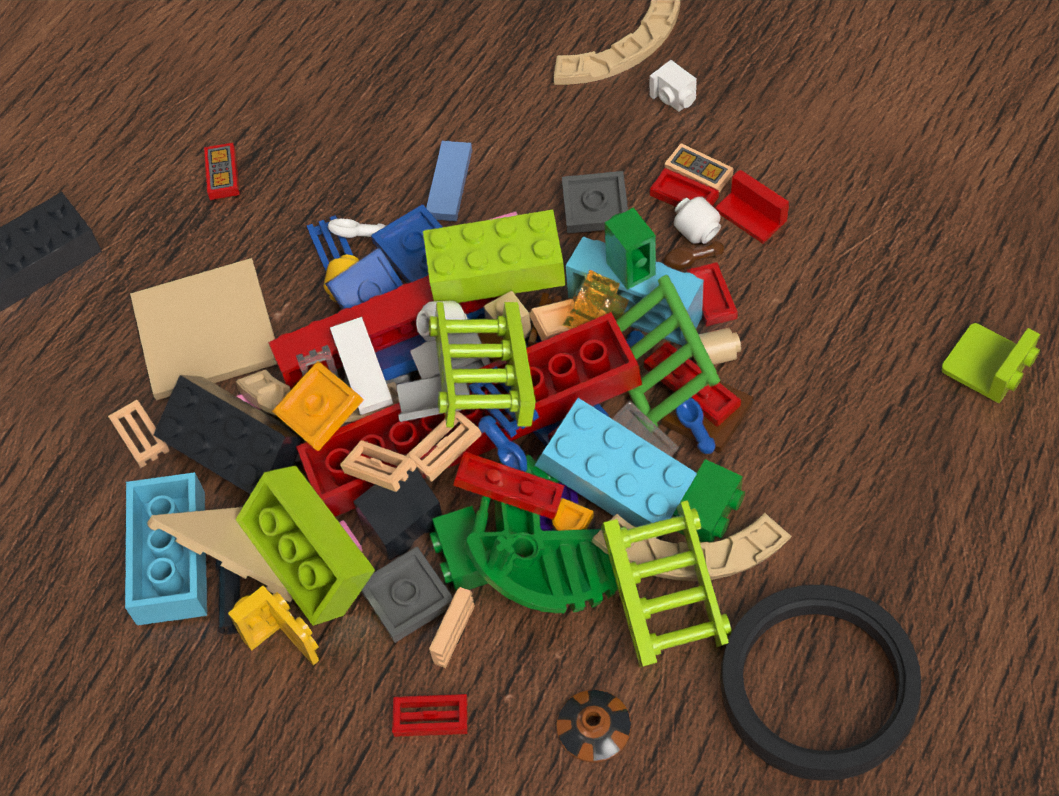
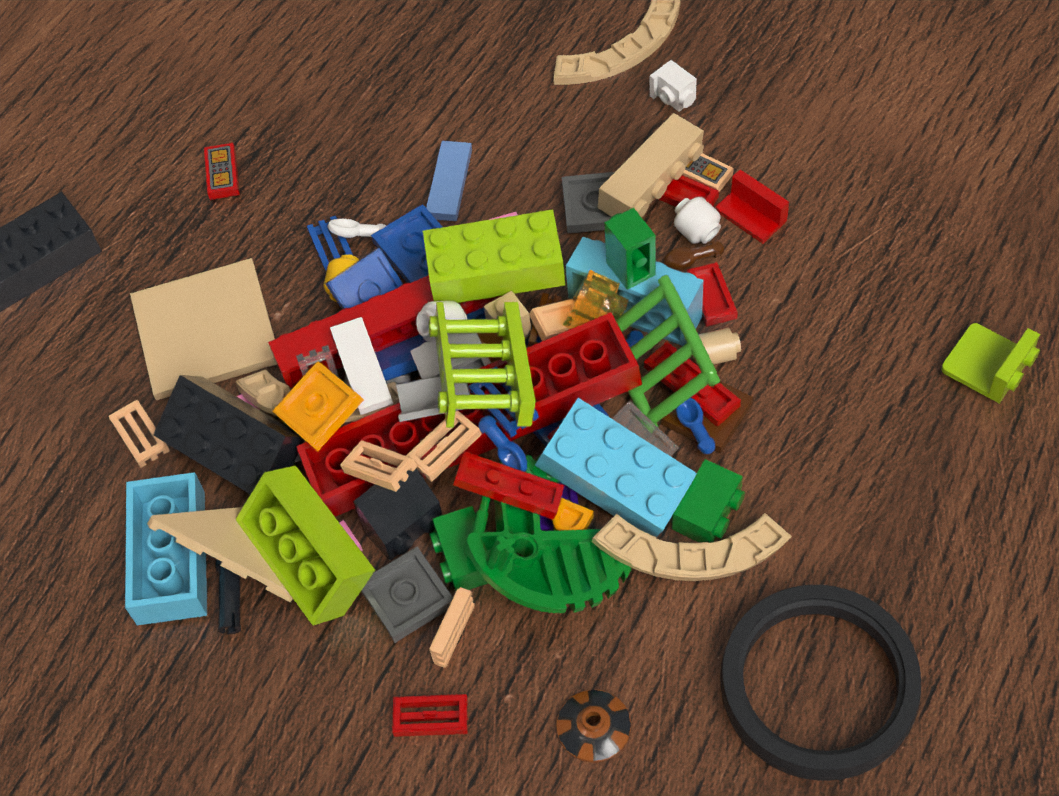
(263, 614): yellow bracket -> none
(639, 609): lime fence -> none
(652, 167): none -> tan brick

